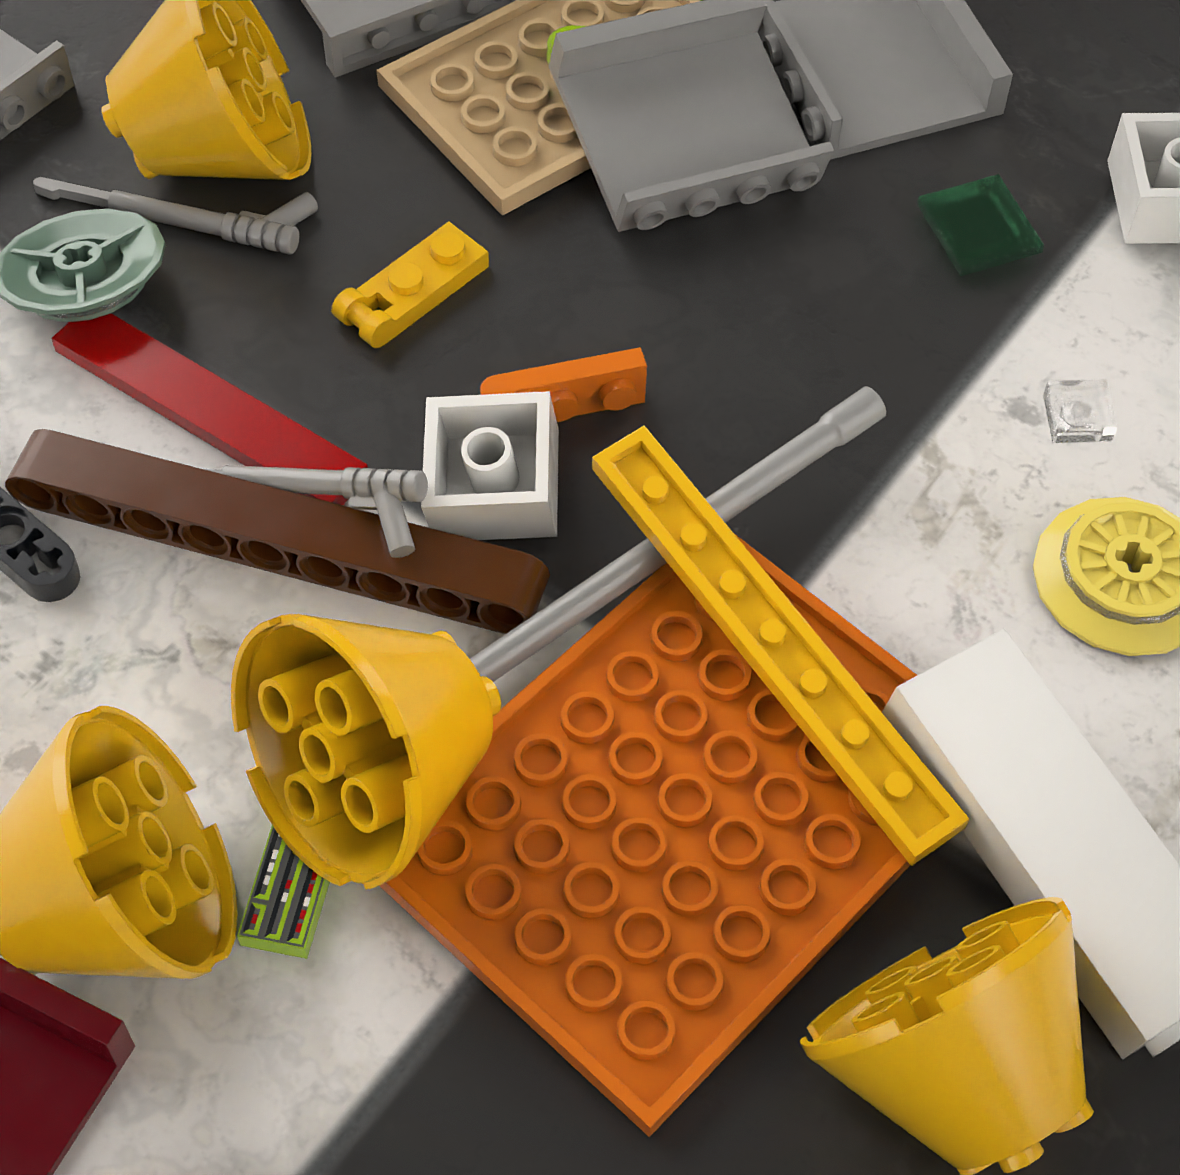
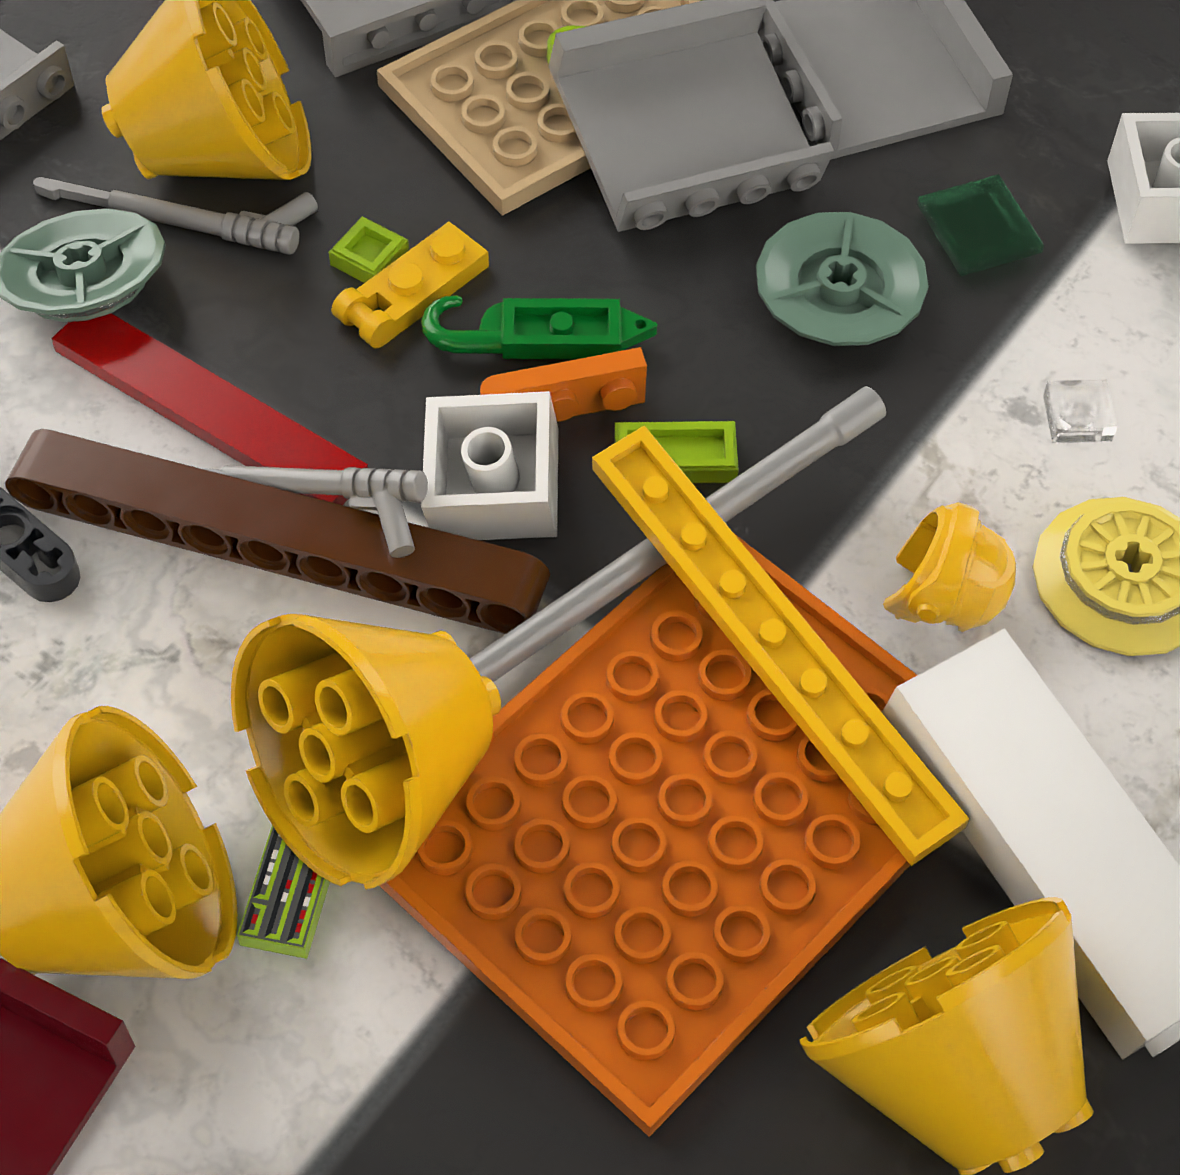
(367, 250): none -> lime tile
(541, 328): none -> green plate
(701, 449): none -> lime tile
(841, 278): none -> sand green piece
(958, 570): none -> yellow helmet

